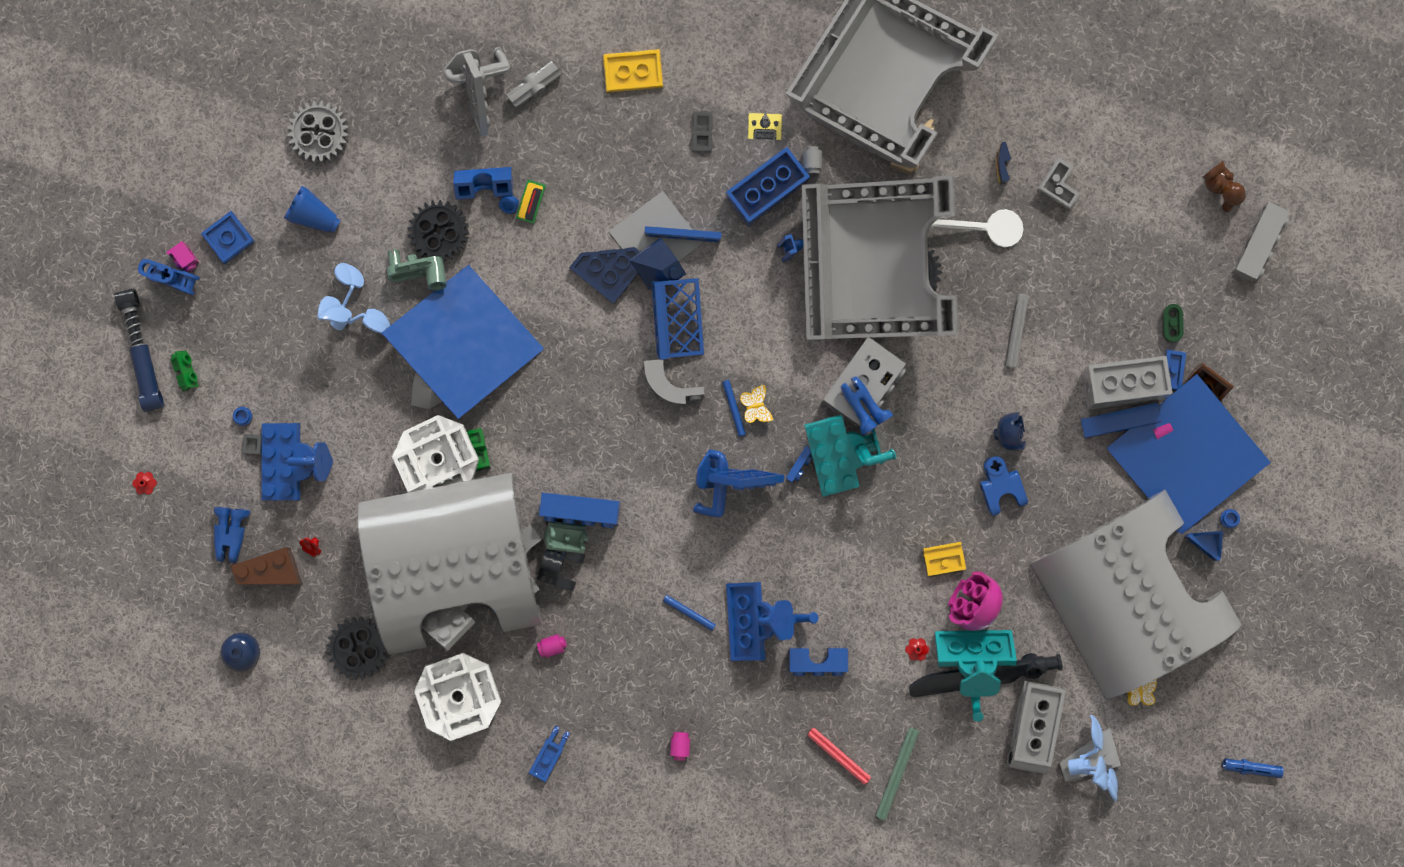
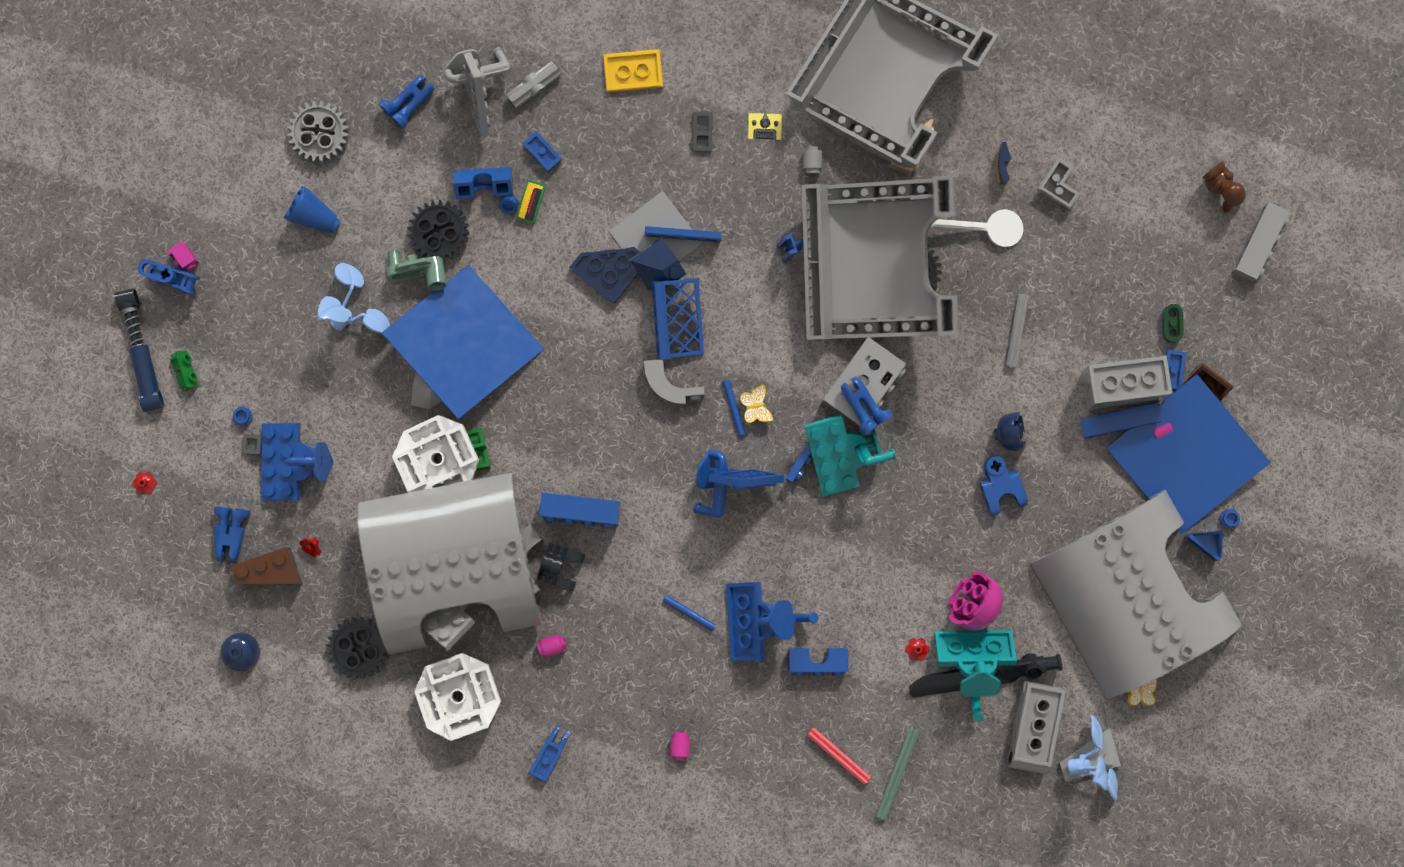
(227, 237): blue plate -> none
(411, 90): none -> blue piece
(542, 151): none -> blue plate
(565, 537): sand green hinge -> none
(767, 186): blue brick -> none
(944, 558): yellow plate -> none
(1243, 767): blue pin -> none

